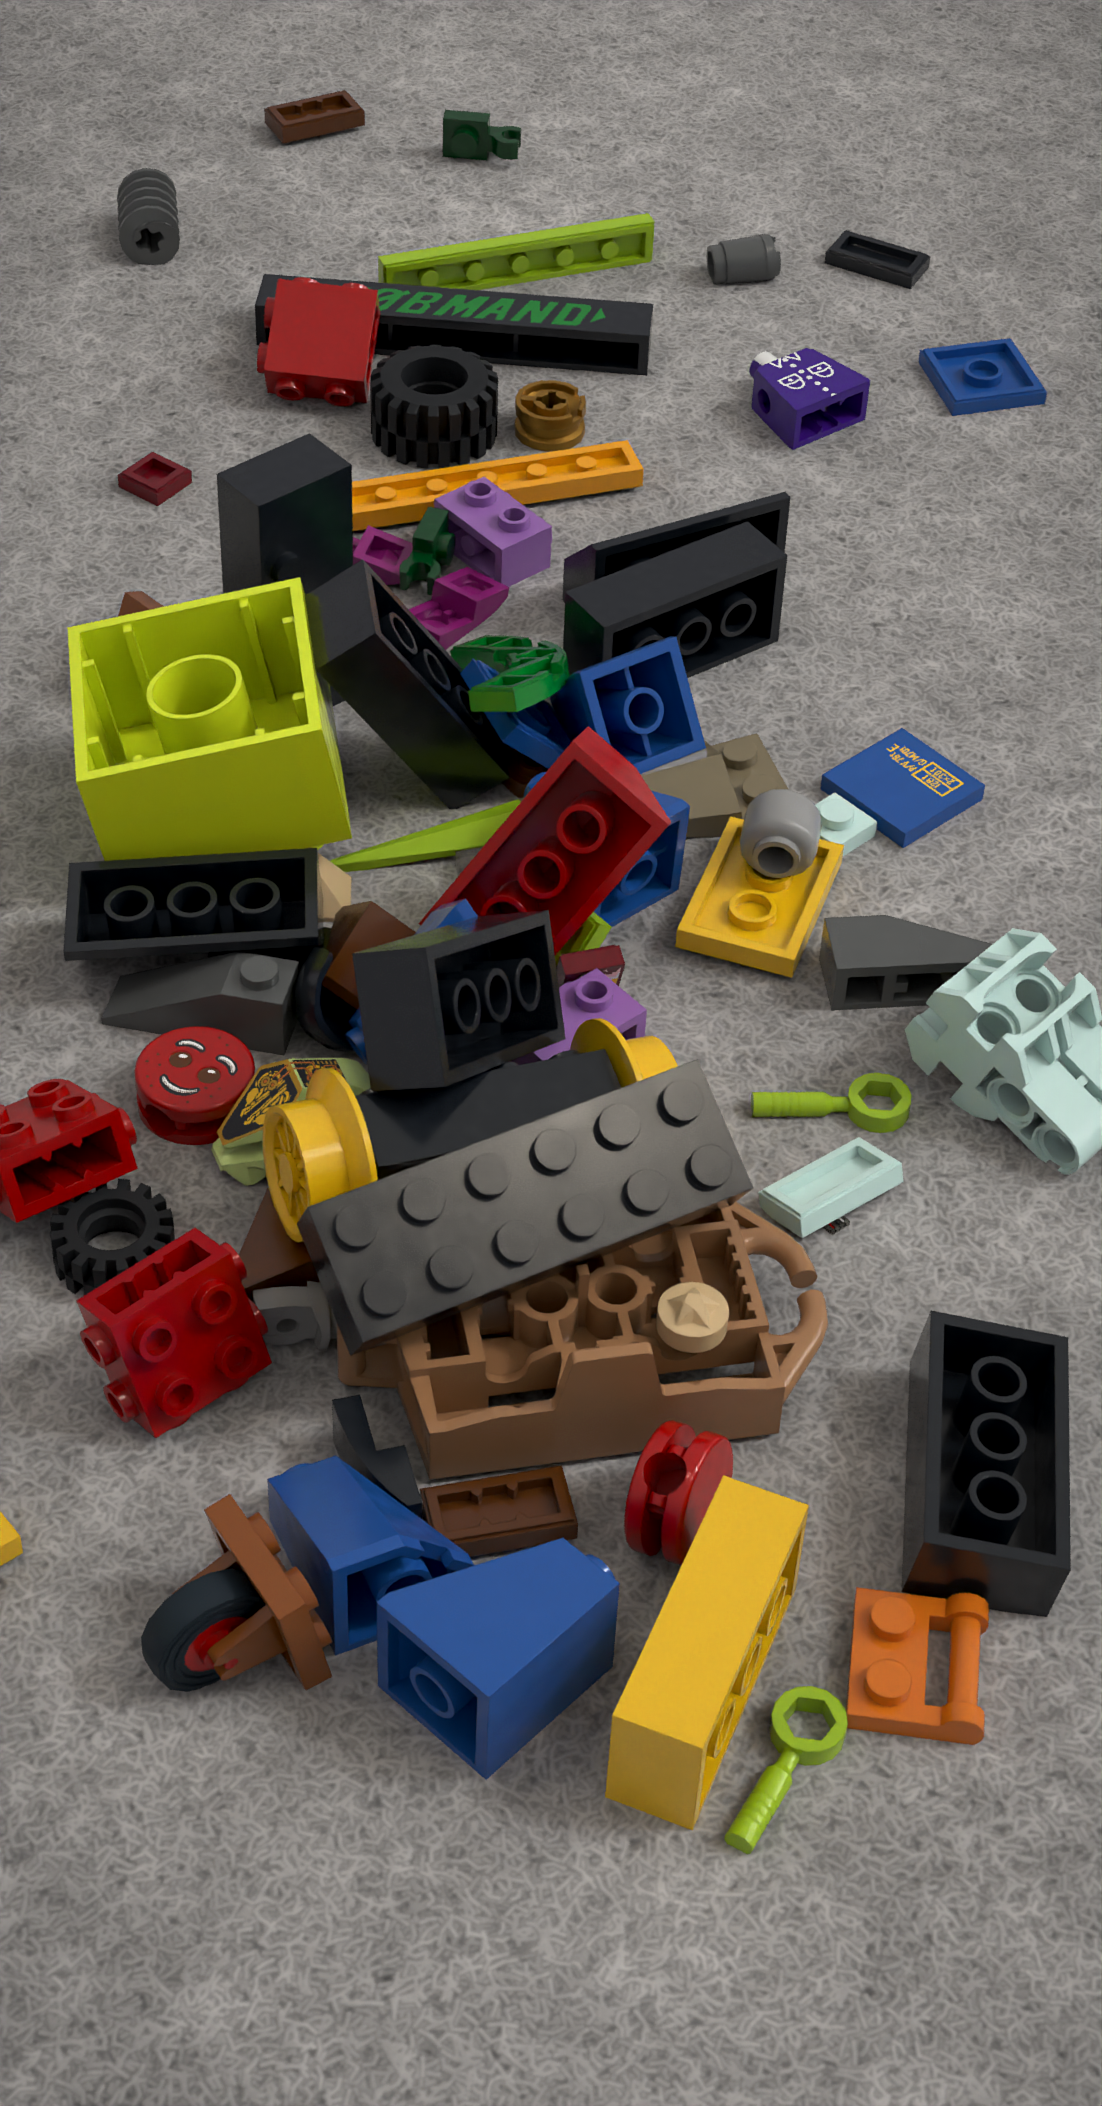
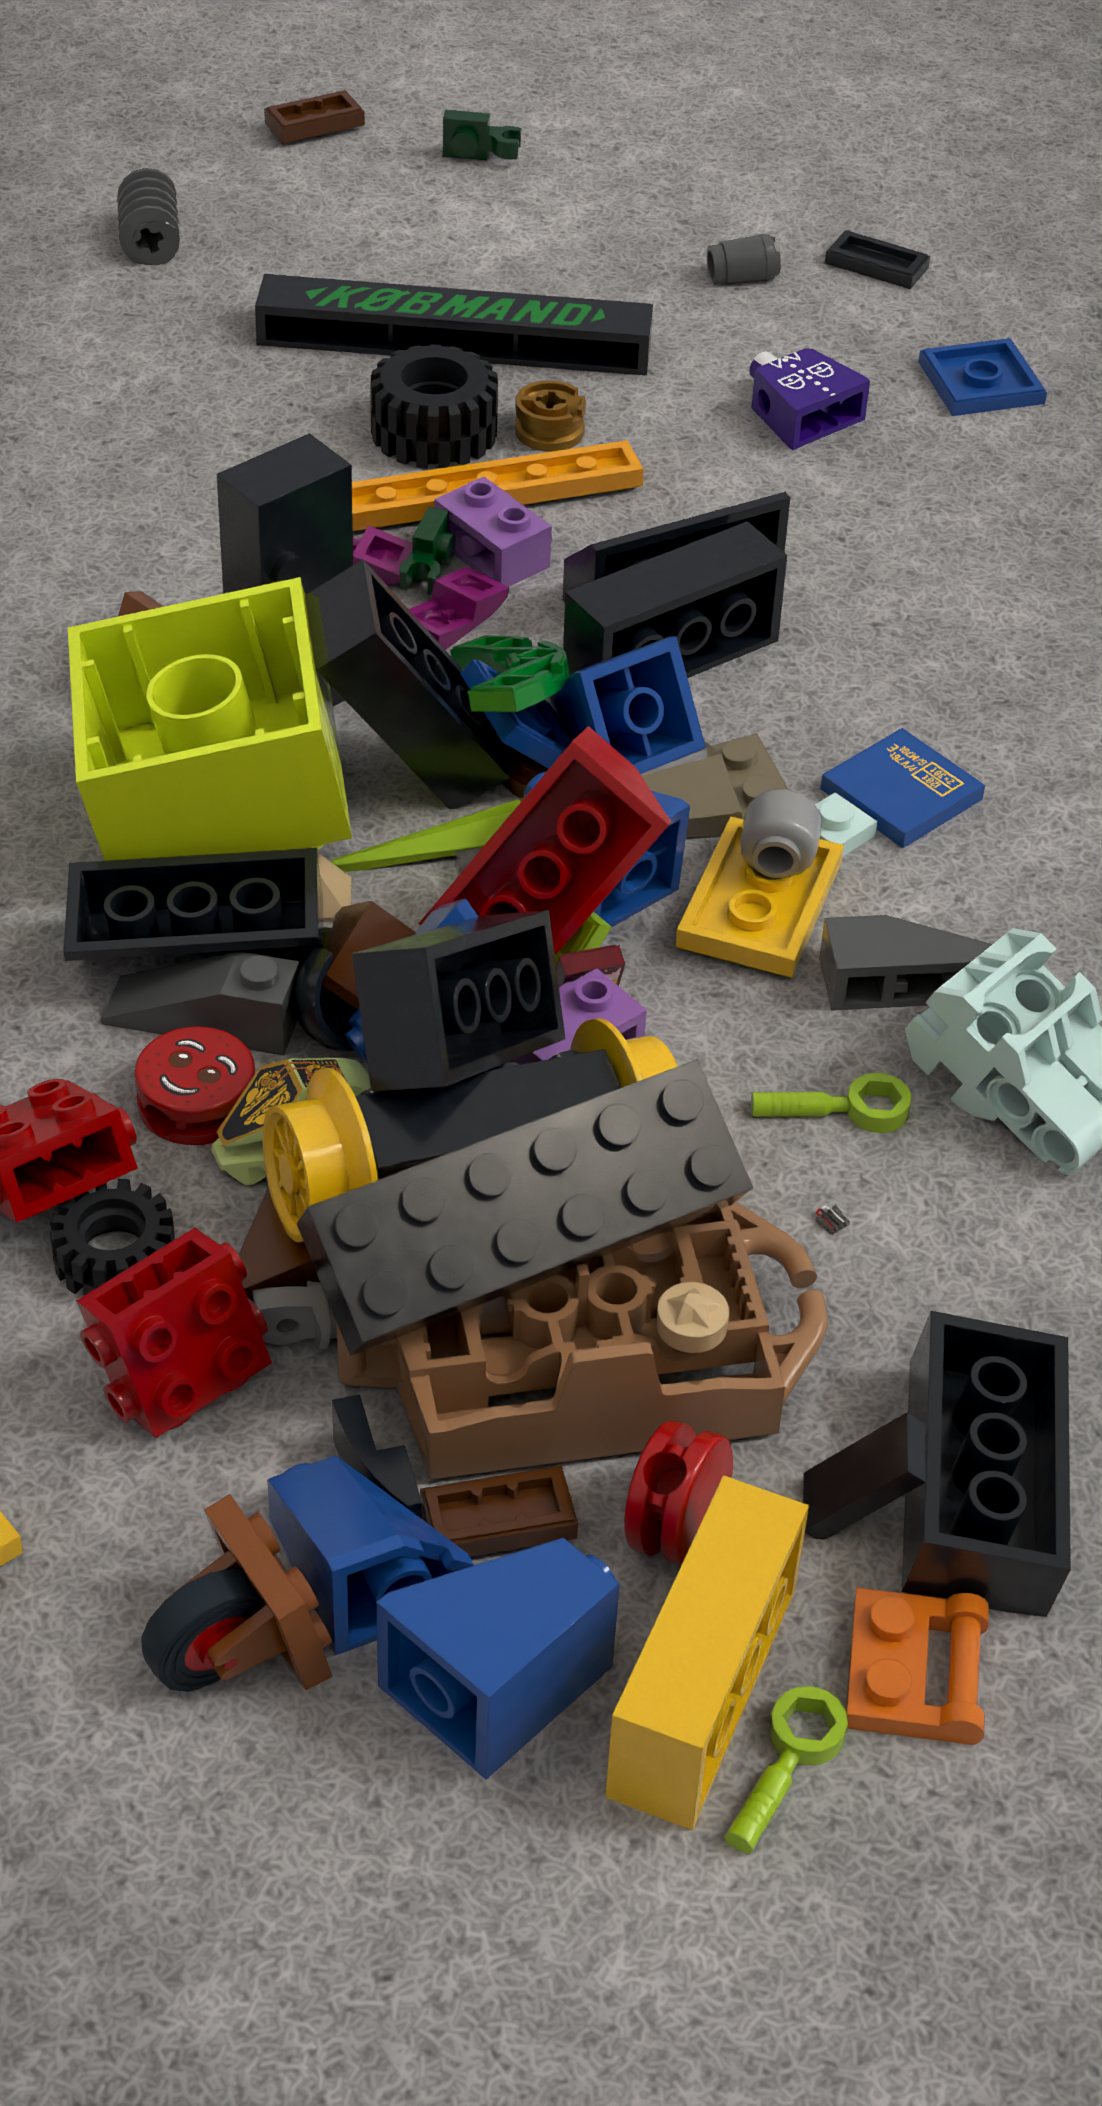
(155, 478): dark red tile -> none
(319, 341): red brick -> none
(524, 256): lime tile -> none
(830, 1187): light aqua tile -> none
(865, 1476): none -> black tile

